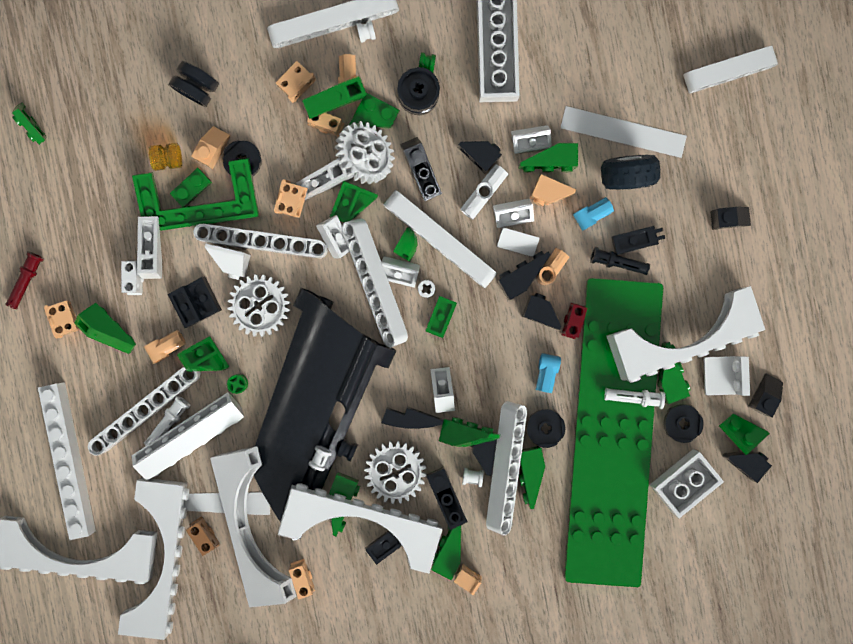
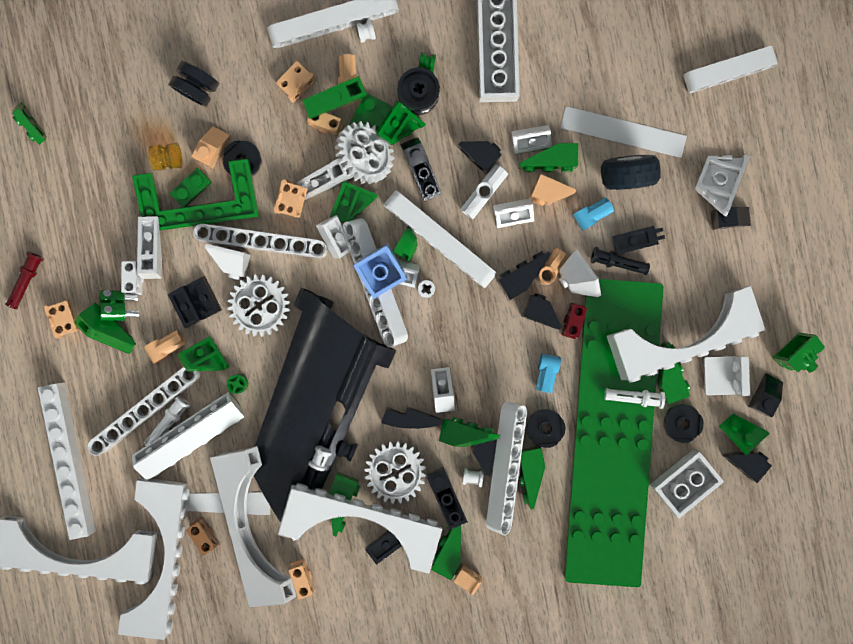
(113, 306): none -> green piece
(380, 271): none -> light blue slope
(398, 124): none -> green wing
(441, 317): green plate -> none
(518, 242): white slope -> none
(579, 277): none -> white slope
(721, 180): none -> white wing
(800, 353): none -> green brick

